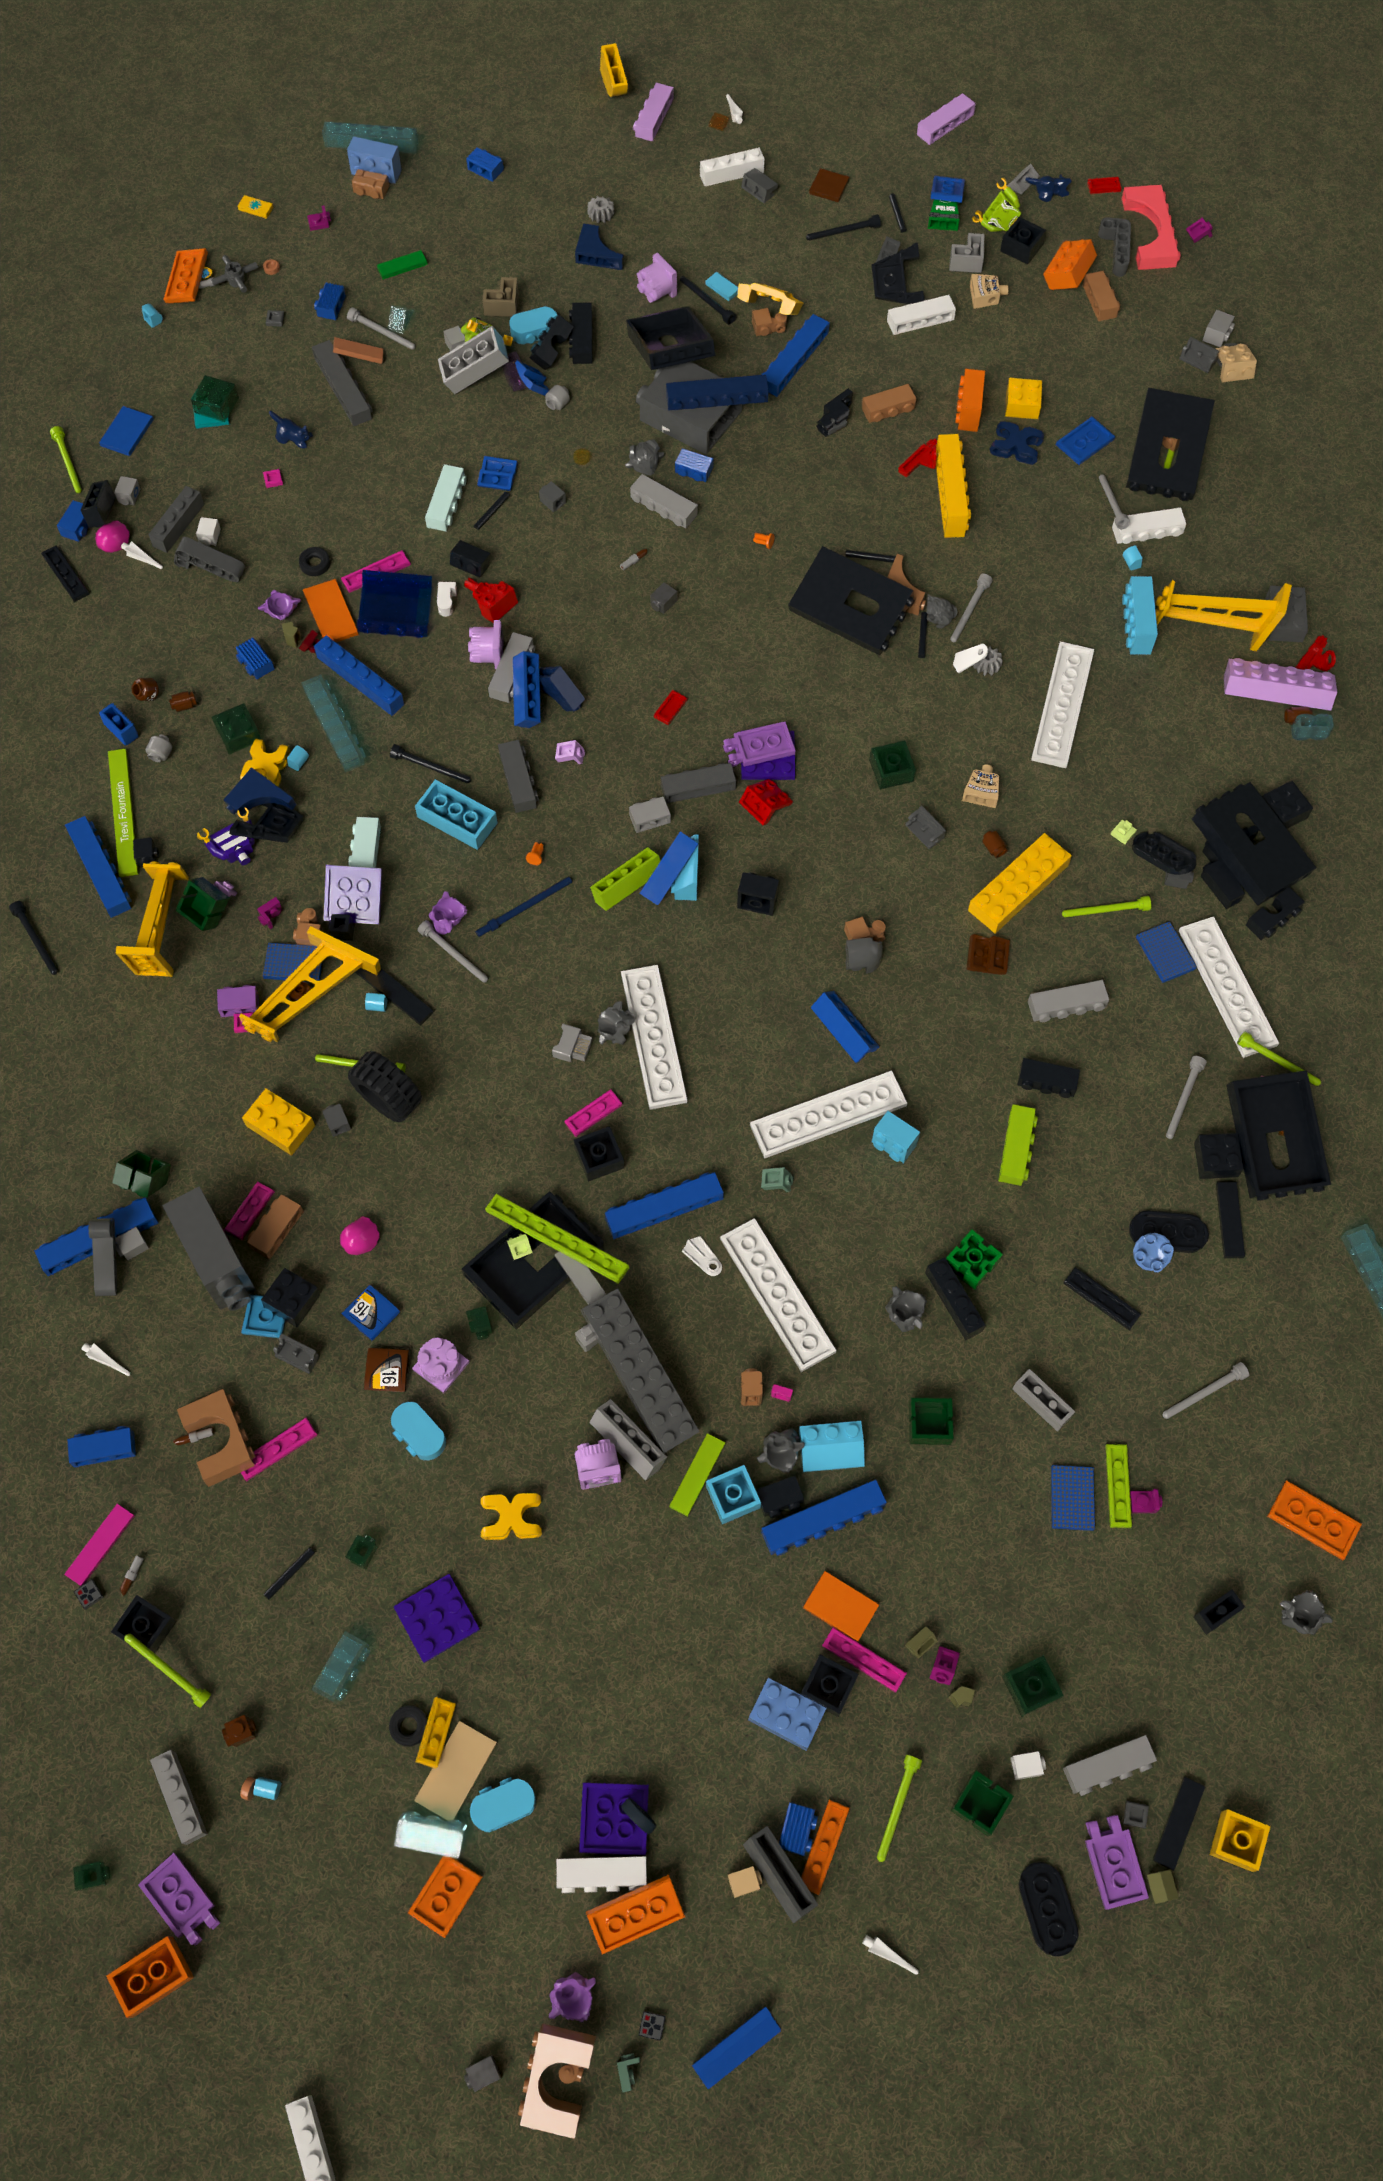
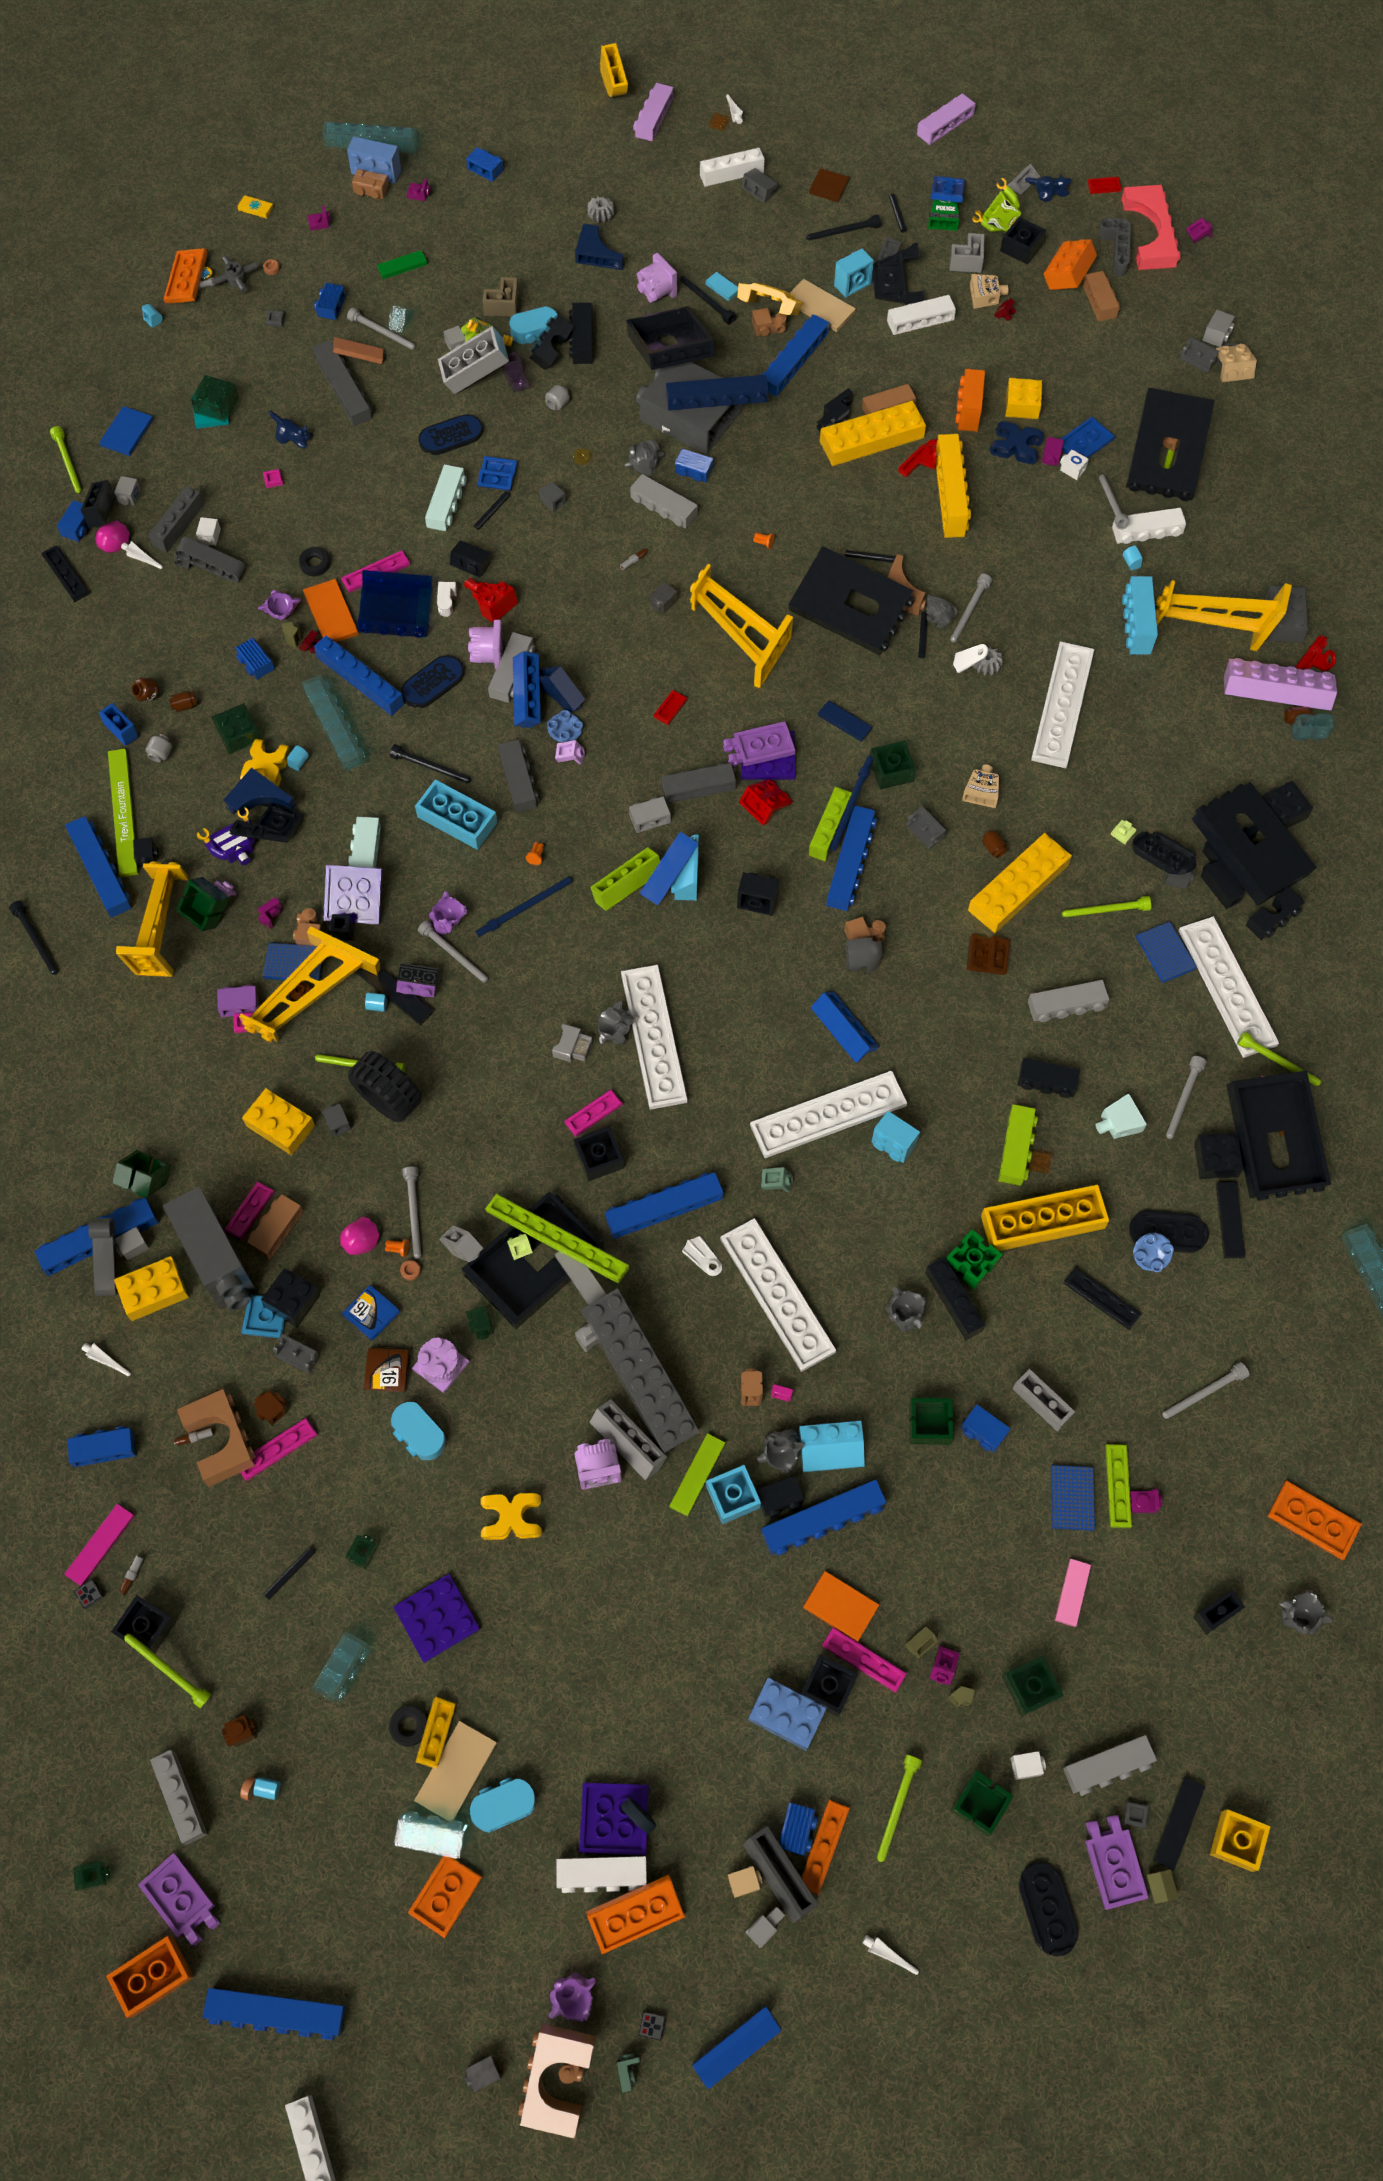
(151, 1288): none -> yellow brick
(270, 1407): none -> reddish brown brick
(275, 2012): none -> blue brick
(398, 1247): none -> orange piece
(410, 1175): none -> light grey piece
(410, 1270): none -> nougat tile
(417, 980): none -> brick
(419, 191): none -> magenta bracket
(432, 681): none -> tile
(450, 434): none -> tile
(461, 1244): none -> light grey brick
(532, 378): blue slope -> none
(564, 727): none -> medium blue dish
(764, 1928): none -> light grey piece
(777, 639): none -> yellow piece
(822, 304): none -> tan tile
(828, 824): none -> lime brick
(844, 721): none -> dark blue tile
(850, 858): none -> blue brick
(853, 272): none -> medium azure brick
(863, 774): none -> dark blue bar
(872, 433): none -> yellow brick
(985, 1429): none -> blue brick
(1004, 310): none -> dark red tile
(1039, 1162): none -> clear orange tile
(1045, 1218): none -> yellow brick
(1052, 451): none -> magenta brick
(1072, 1592): none -> bright pink tile
(1073, 464): none -> white brick
(1121, 1119): none -> light aqua torso

